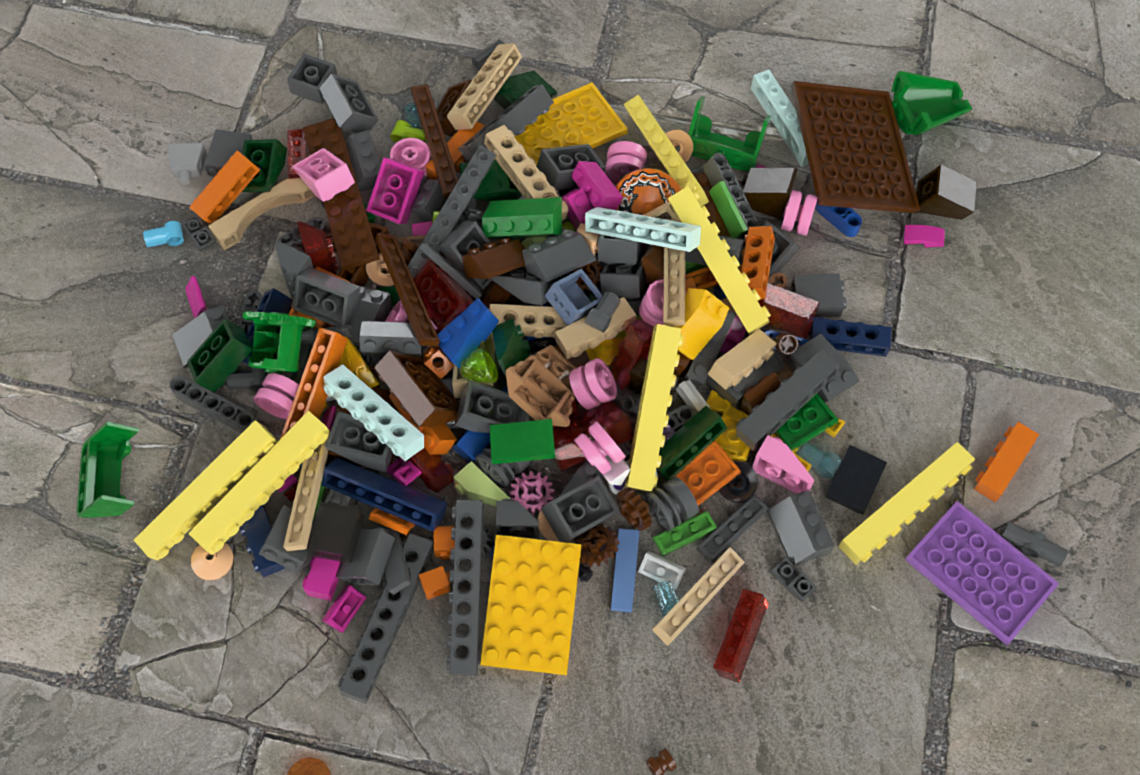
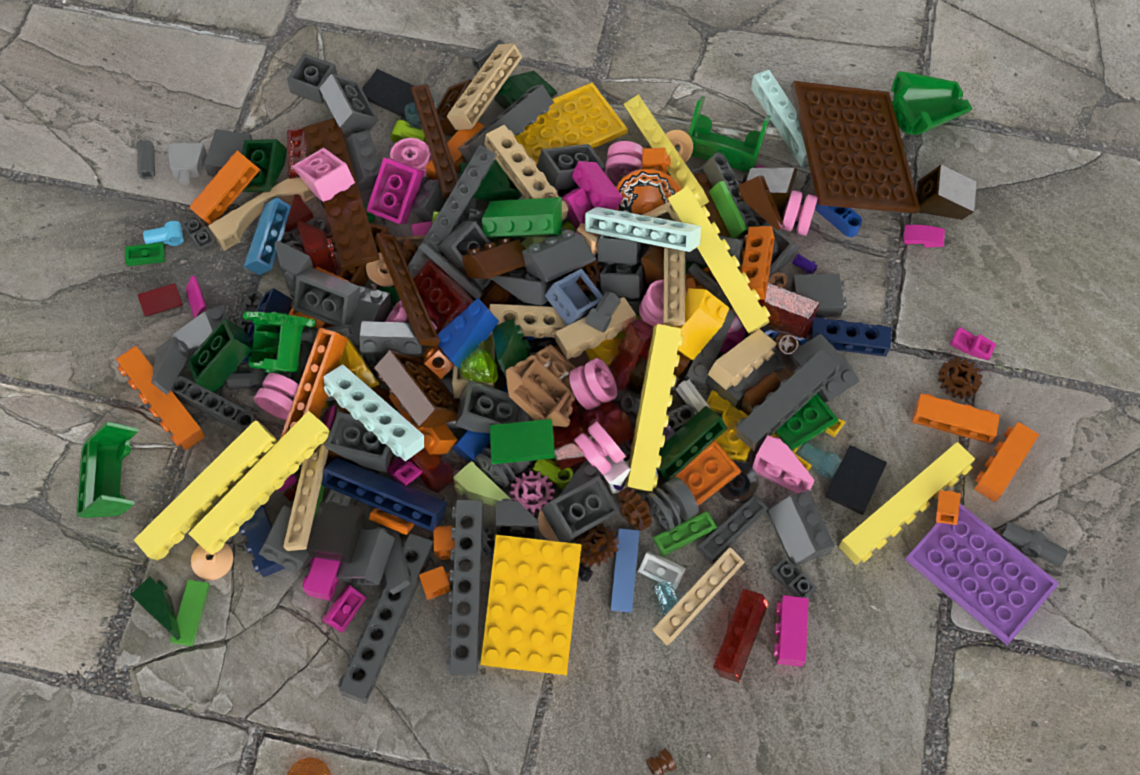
(145, 254): none -> green plate
(146, 159): none -> dark grey axle
(158, 604): none -> dark green slope
(160, 299): none -> dark red slope
(167, 407): none -> orange brick
(168, 363): none -> dark grey slope
(191, 612): none -> bright green tile
(268, 231): none -> dark azure brick
(298, 212): none -> clear red slope
(388, 92): none -> black tile
(551, 470): none -> lime piece
(656, 159): none -> orange brick
(698, 273): none -> dark grey pin
(759, 198): none -> reddish brown slope
(791, 631): none -> dark pink brick
(805, 264): none -> dark purple pin
(948, 507): none -> orange brick
(956, 418): none -> orange brick
(959, 378): none -> reddish brown gear
(972, 345): none -> dark pink slope

